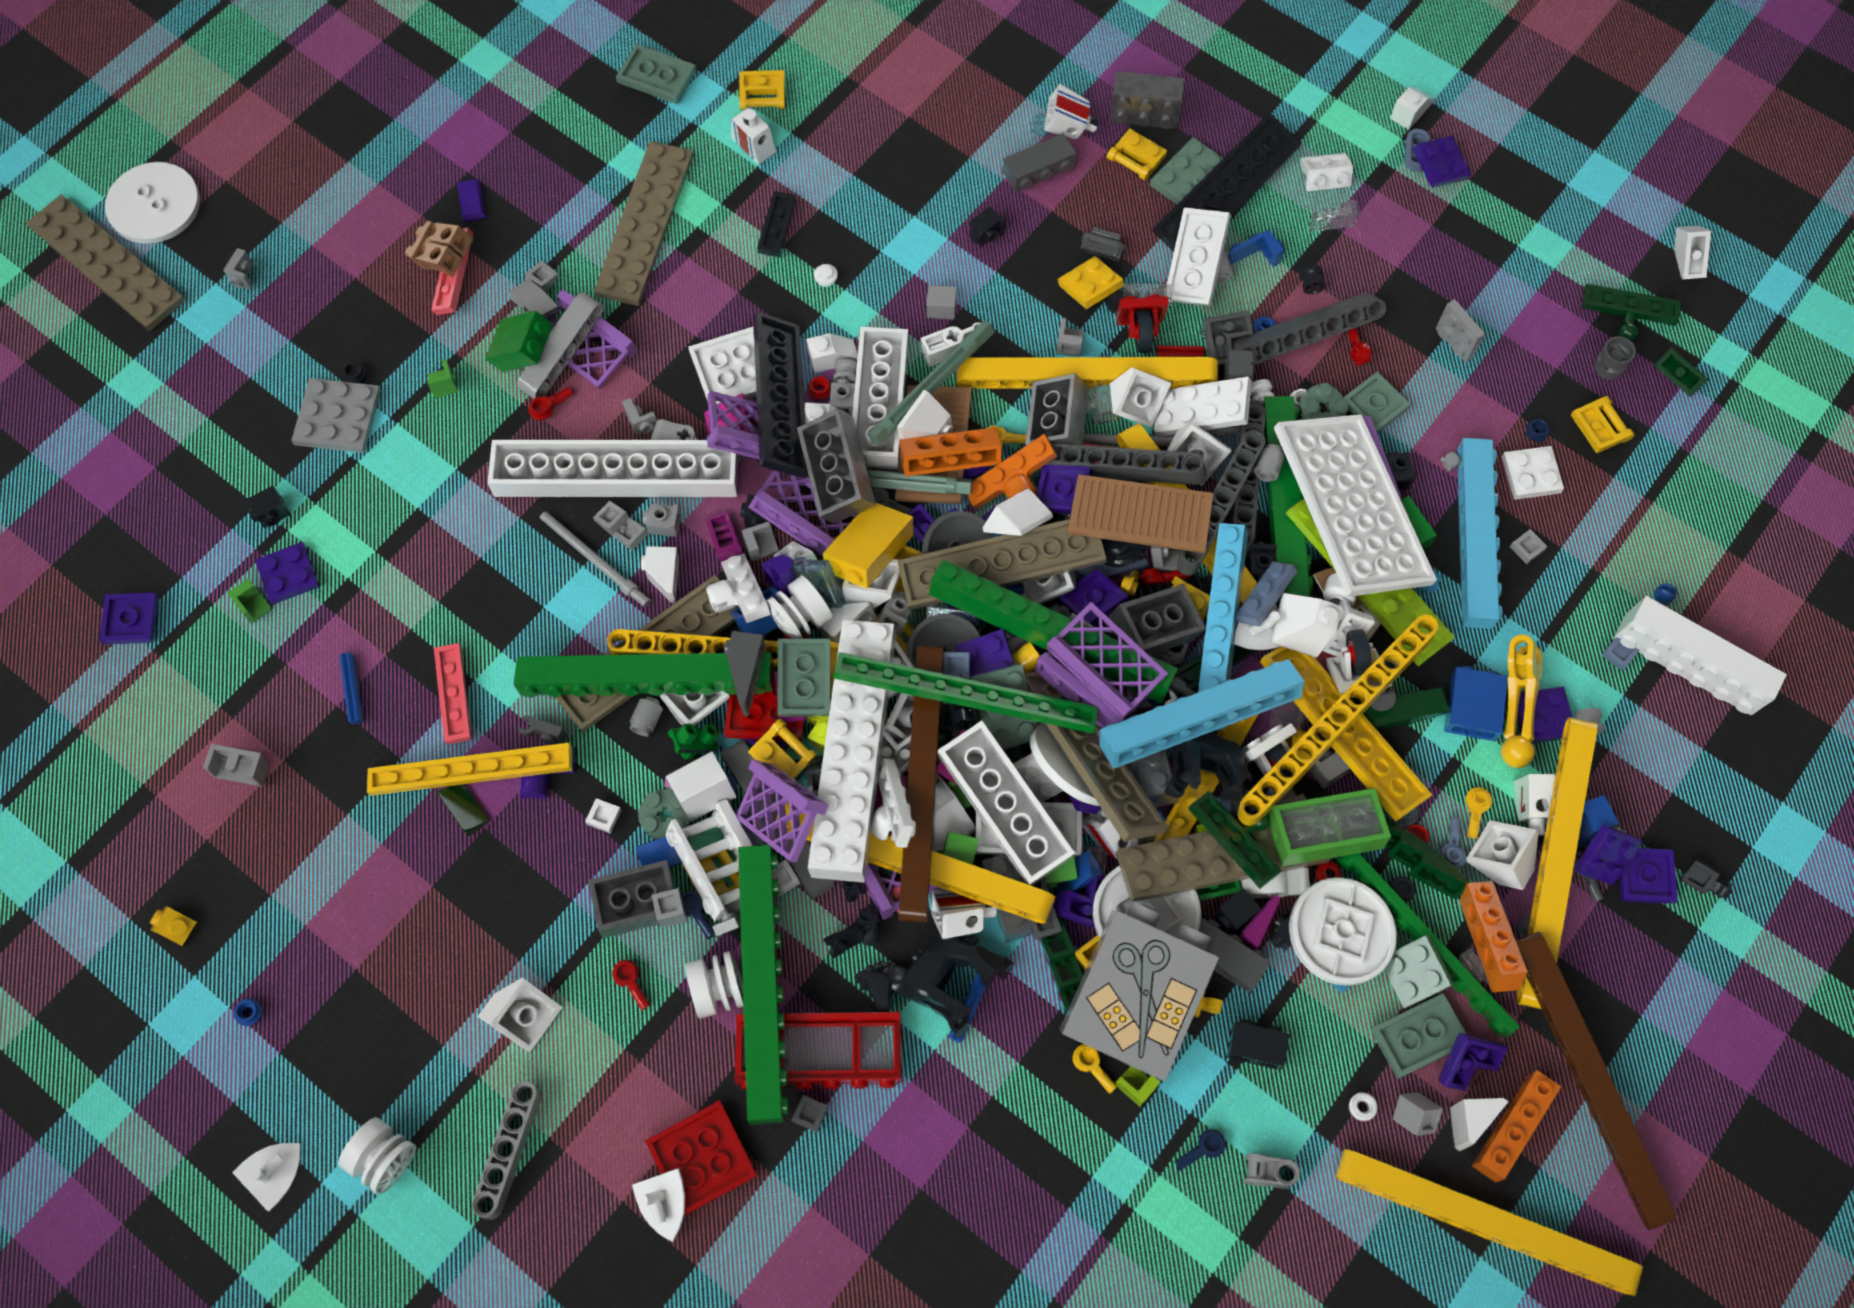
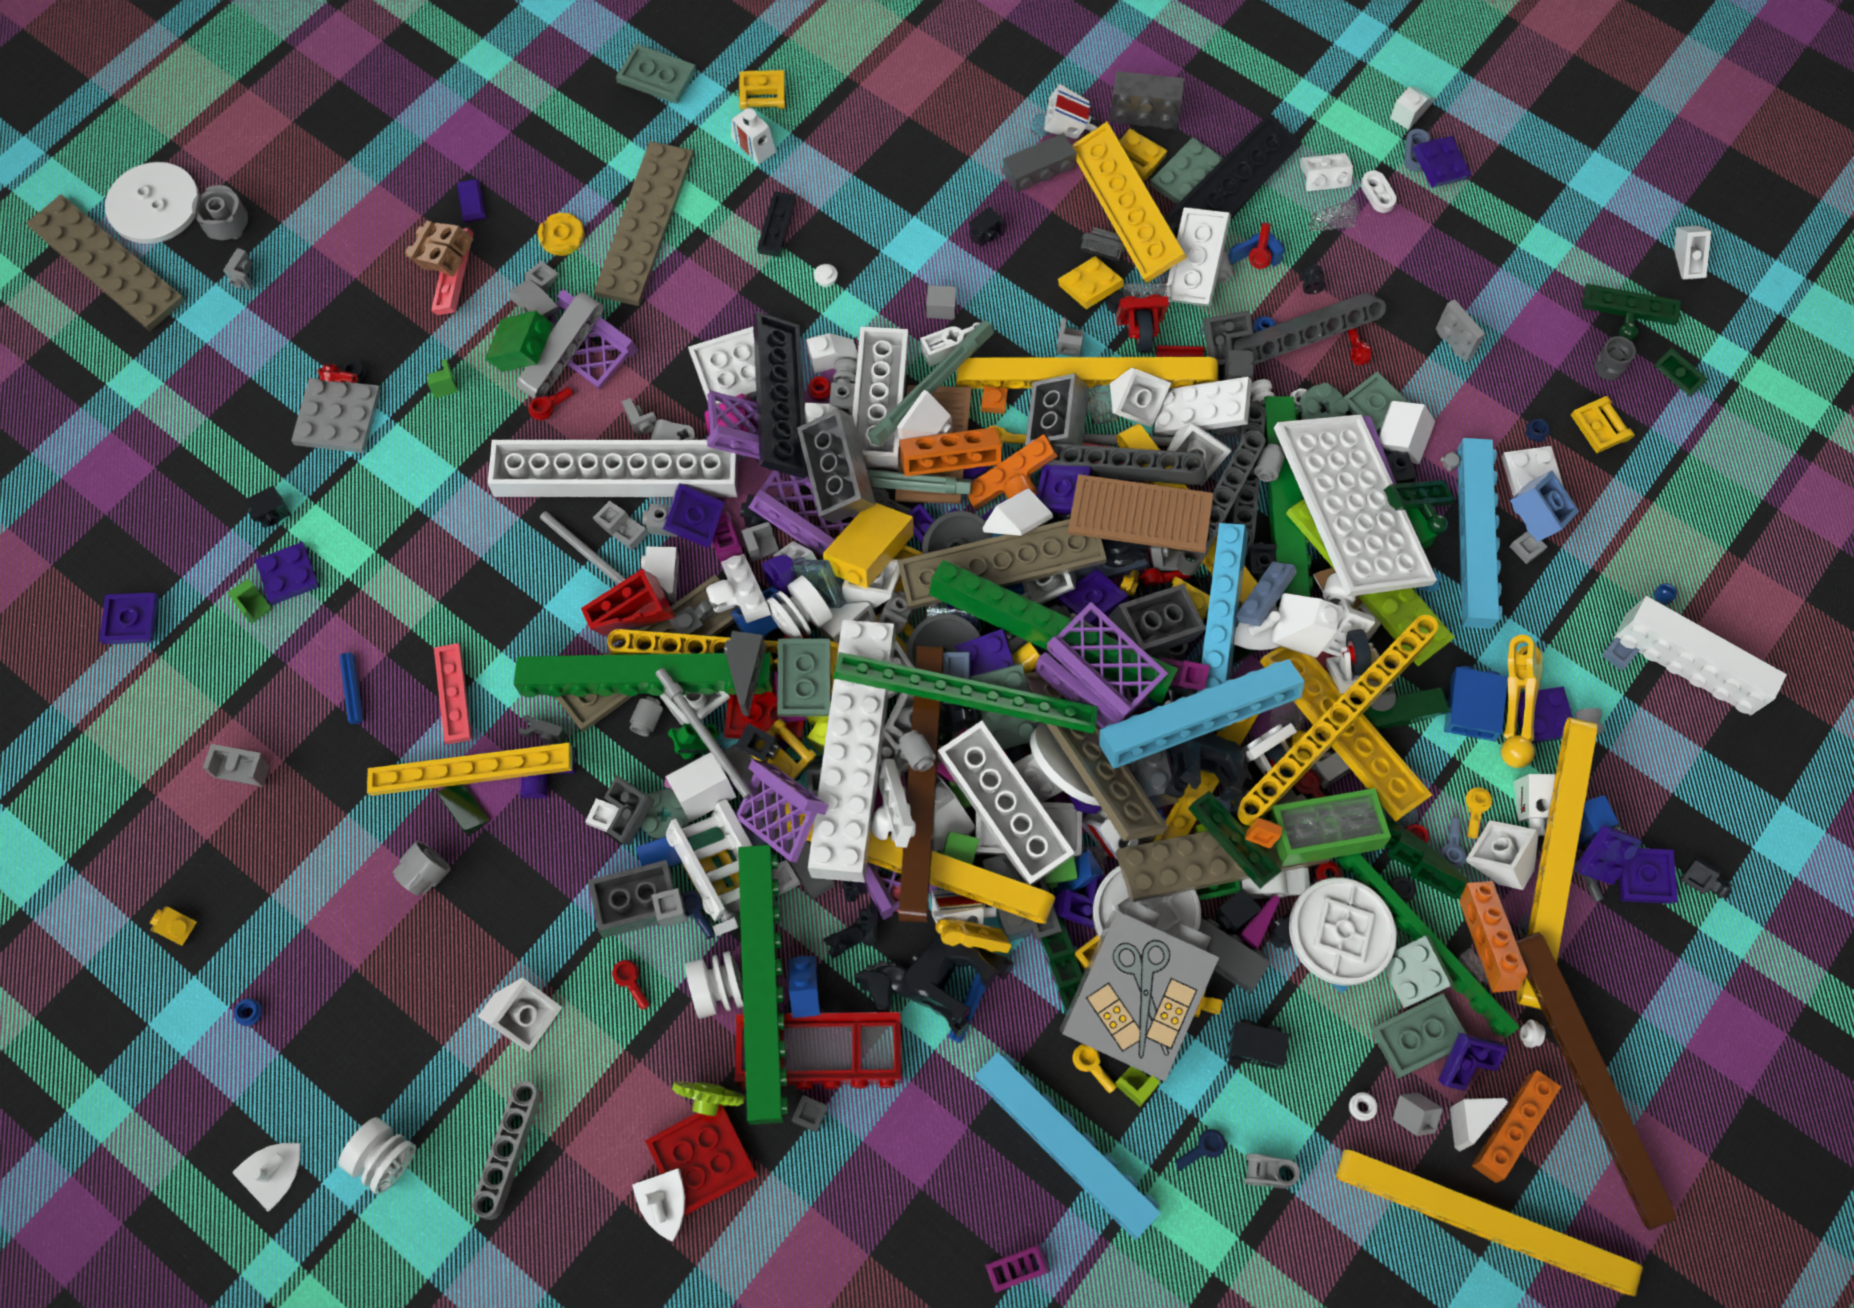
(220, 213): none -> light grey brick
(331, 373): none -> red plate
(420, 869): none -> light grey piece
(561, 234): none -> yellow tile
(629, 605): none -> red wedge
(632, 811): none -> dark grey brick
(675, 692): none -> light grey bar
(690, 621): none -> dark grey plate
(693, 515): none -> dark purple plate
(707, 1096): none -> lime gear
(750, 739): none -> black brick
(804, 986): none -> blue piece
(917, 751): none -> light grey brick
(972, 935): none -> yellow hinge
(994, 400): none -> orange plate
(1040, 1257): none -> magenta slope
(1067, 1145): none -> medium azure brick
(1127, 203): none -> yellow plate
(1189, 674): none -> magenta slope
(1260, 255): none -> red plate
(1263, 833): none -> orange plate
(1309, 785): none -> red plate
(1380, 193): none -> white plate
(1406, 429): none -> white slope
(1422, 495): none -> dark green plate
(1532, 1034): none -> white plate
(1544, 506): none -> medium blue brick

